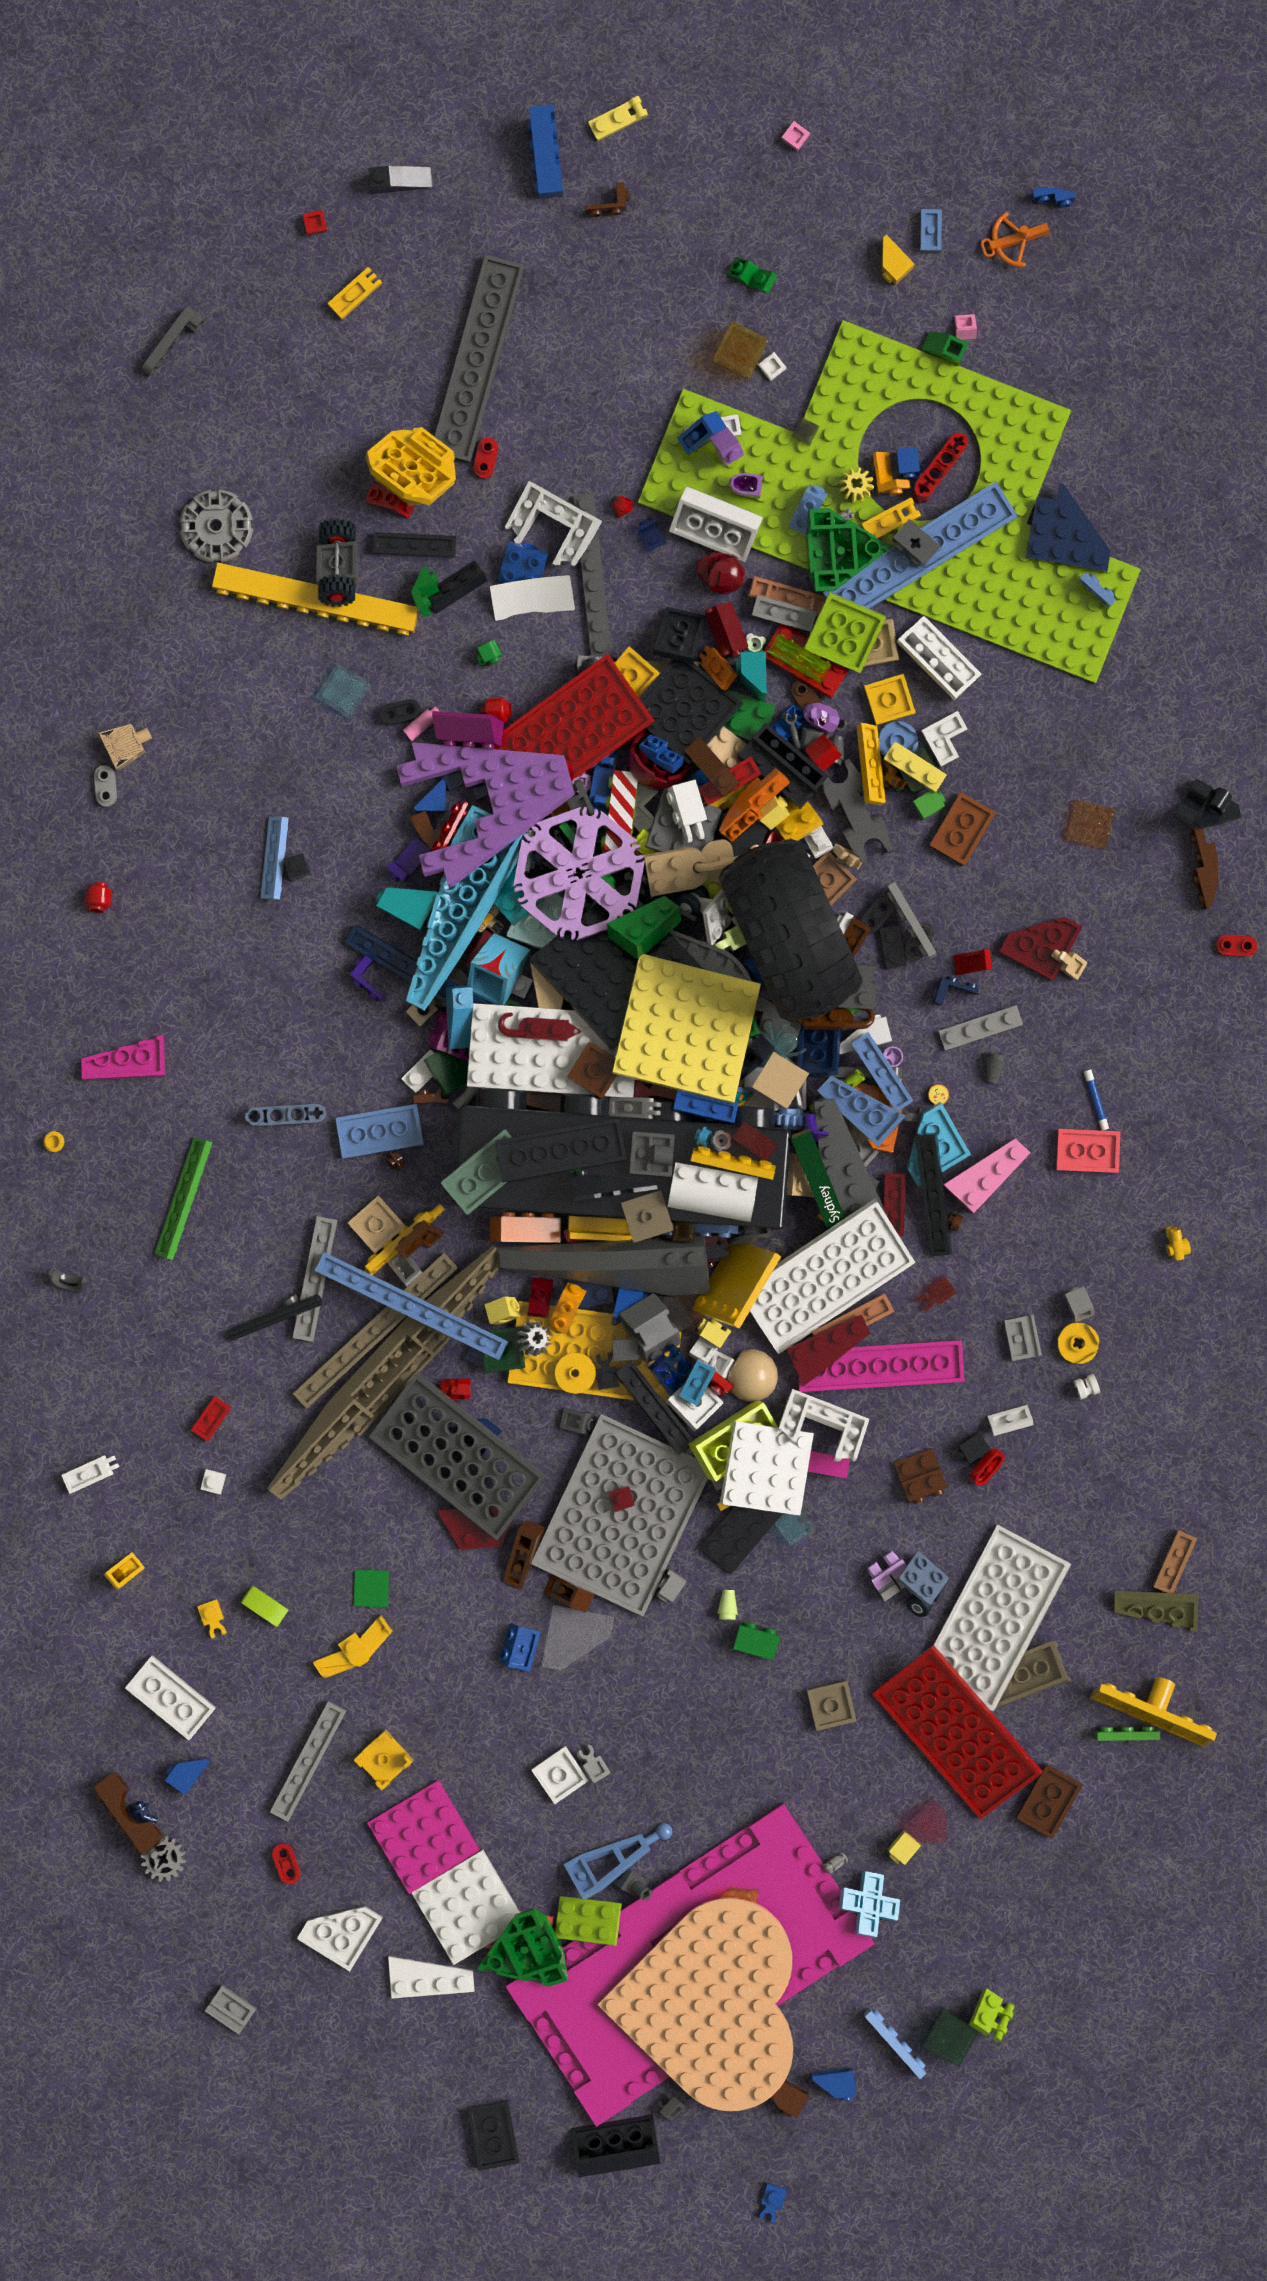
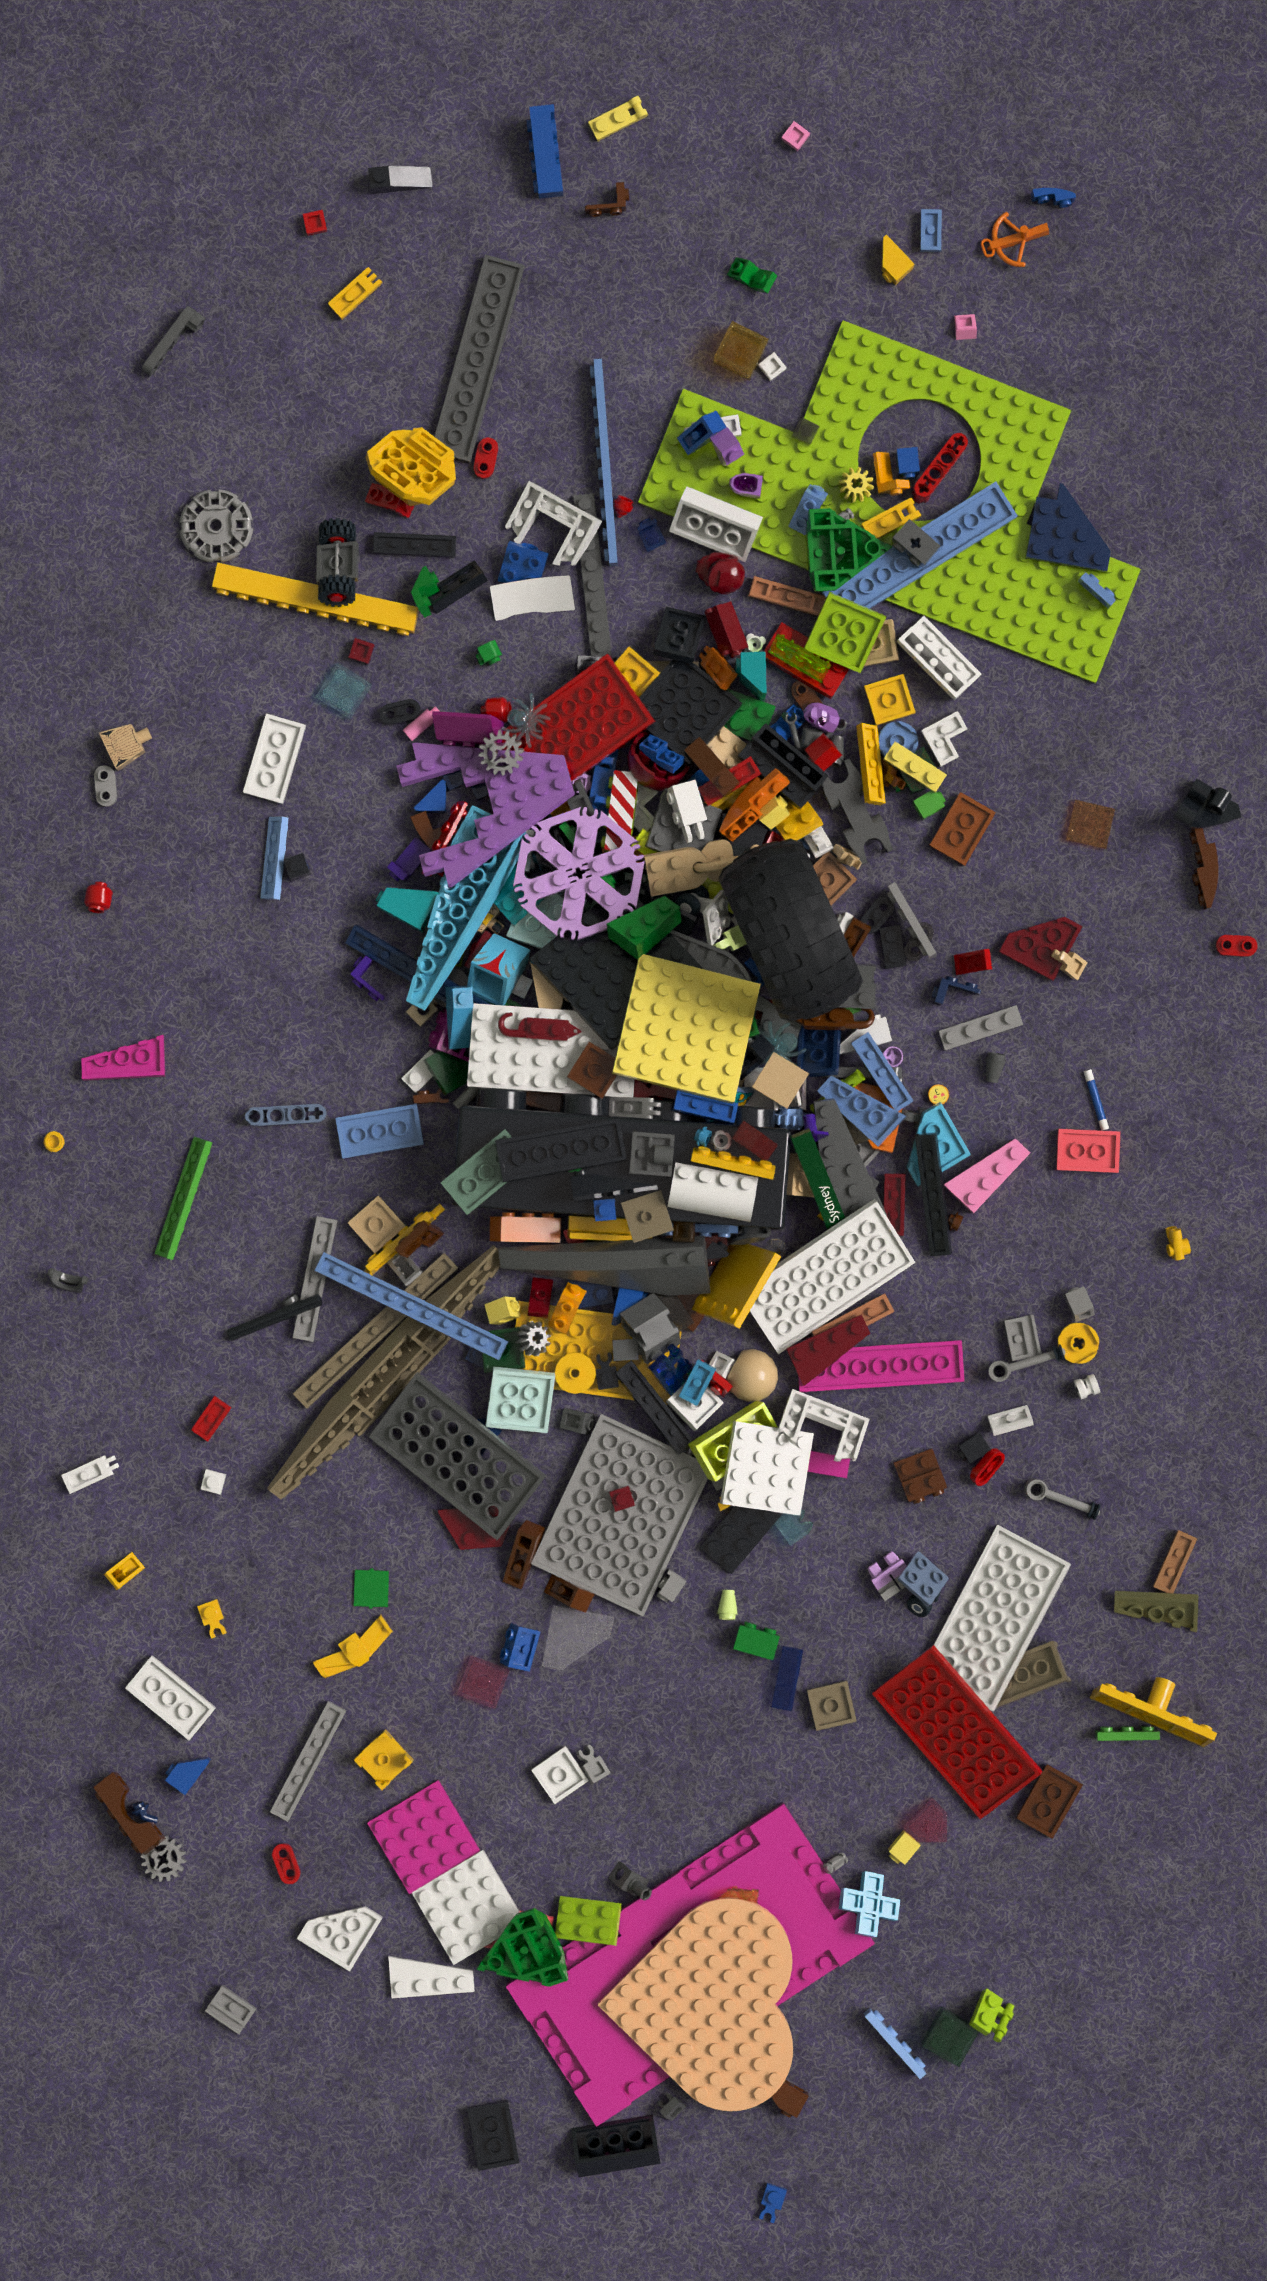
(264, 1606): lime slope -> none
(274, 759): none -> white plate
(361, 651): none -> dark red plate
(394, 1160): reddish brown plate -> none
(456, 1388): red rock -> none
(483, 1681): none -> clear pink plate
(508, 759): none -> light grey gear
(520, 1399): none -> light aqua plate
(526, 720): none -> clear light blue animal
(582, 1875): medium blue plate -> none
(603, 453): none -> medium blue plate
(604, 1210): none -> blue plate
(703, 1350): white plate -> none
(712, 1331): light yellow brick -> none
(784, 613): light grey plate -> none
(787, 1678): none -> clear blue plate
(837, 2082): blue slope -> none
(939, 1292): clear red plate -> none
(945, 347): green slope -> none
(1057, 1353): none -> light grey piece
(1092, 1510): none -> light grey piece

